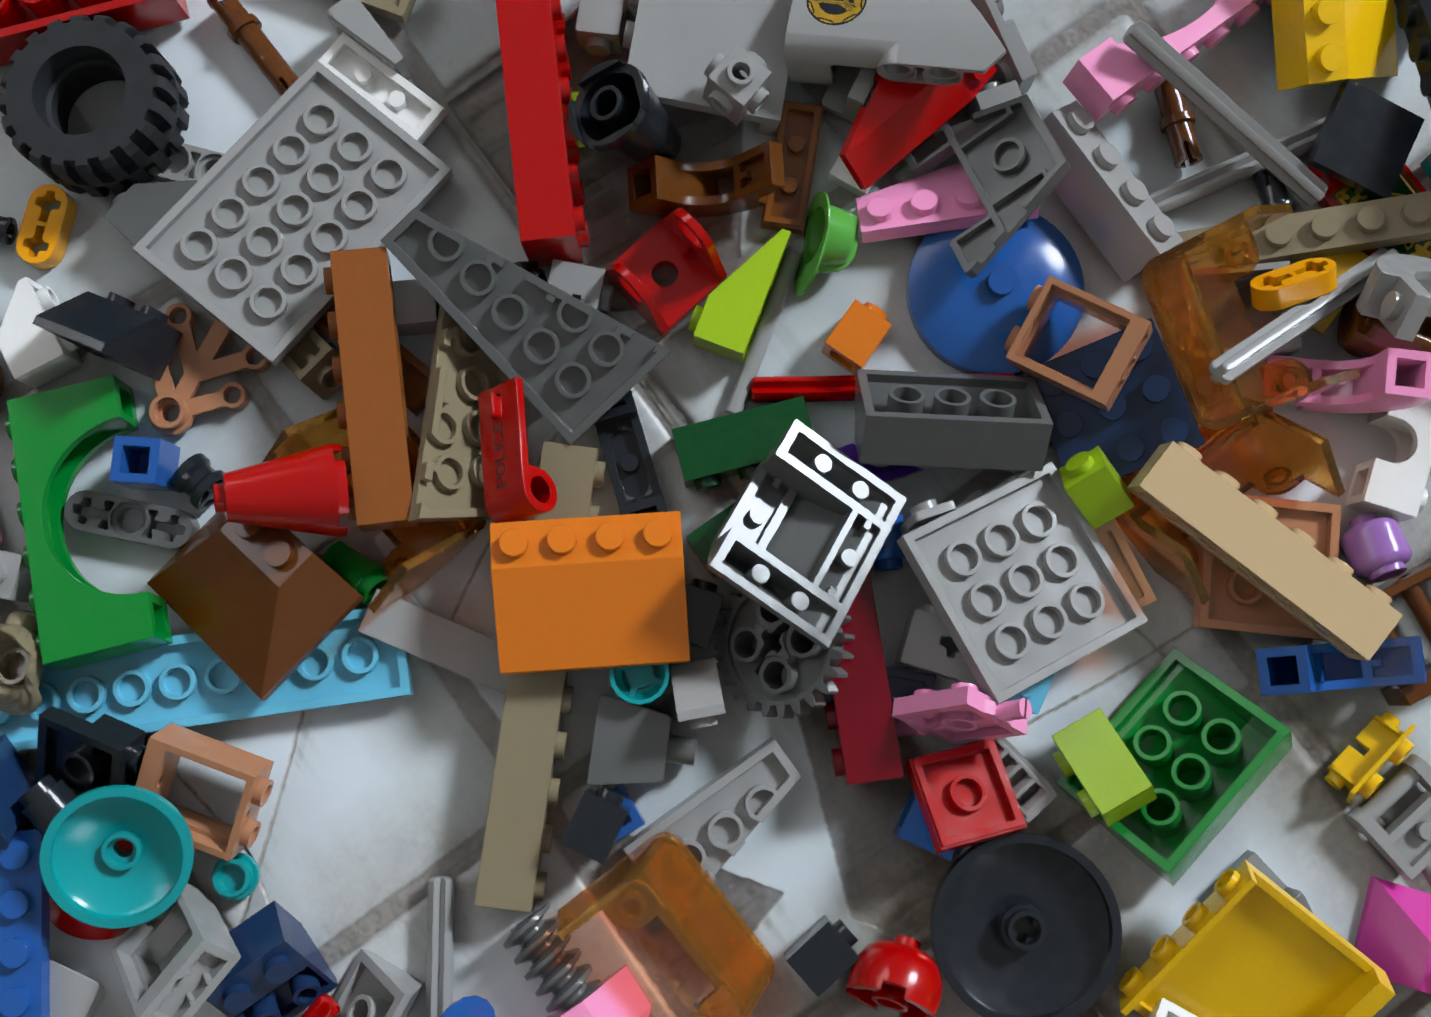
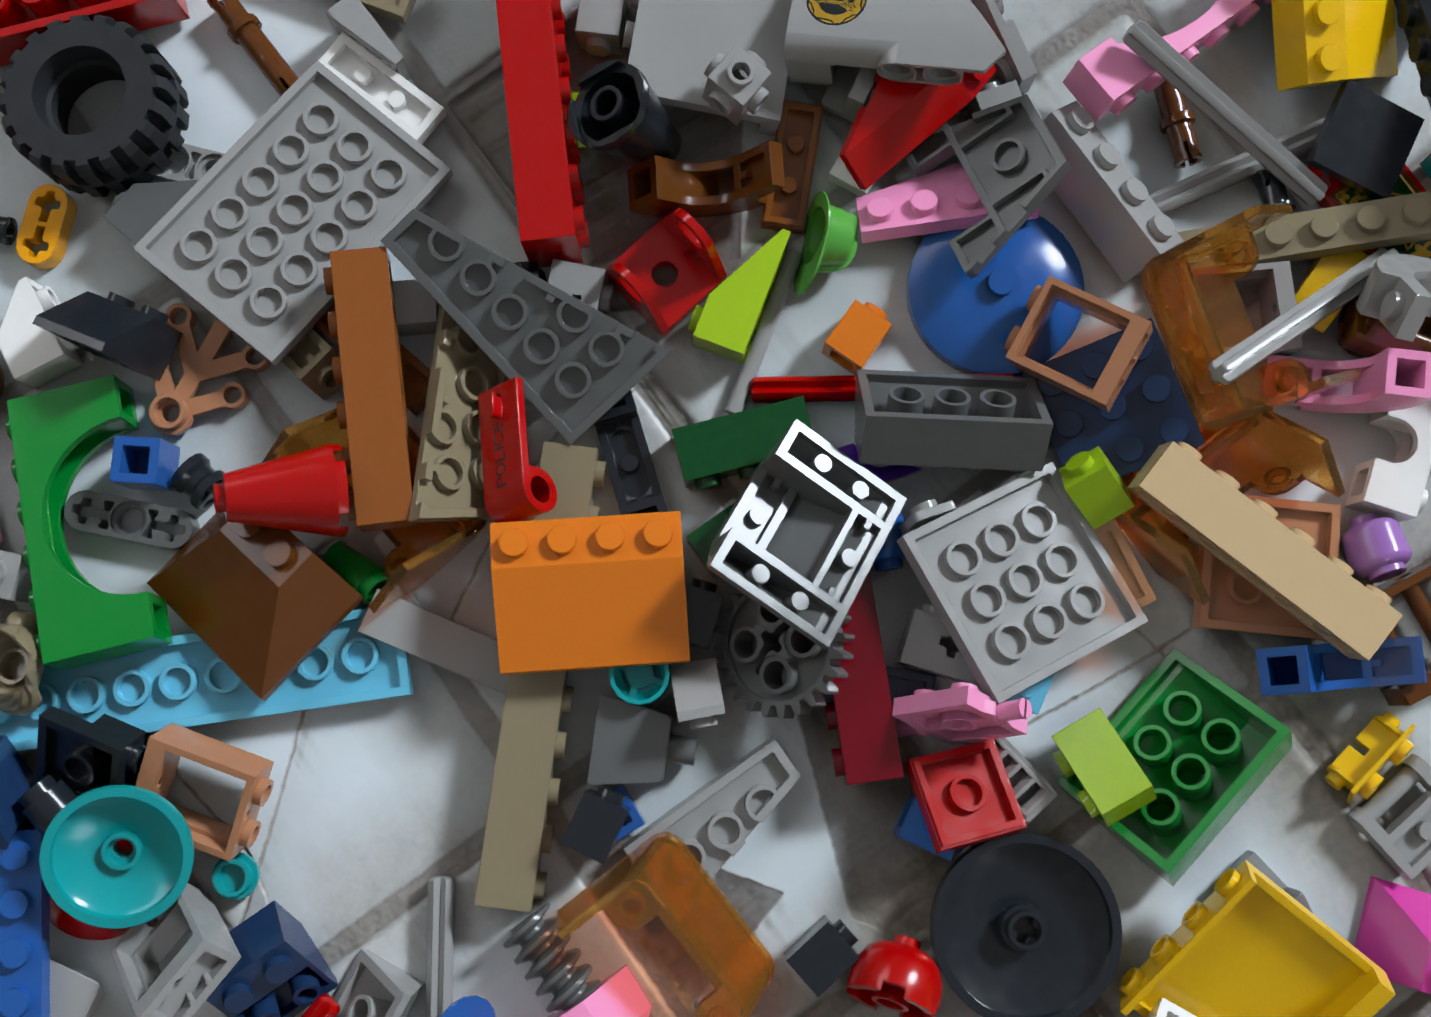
(1293, 284): light orange beam -> none

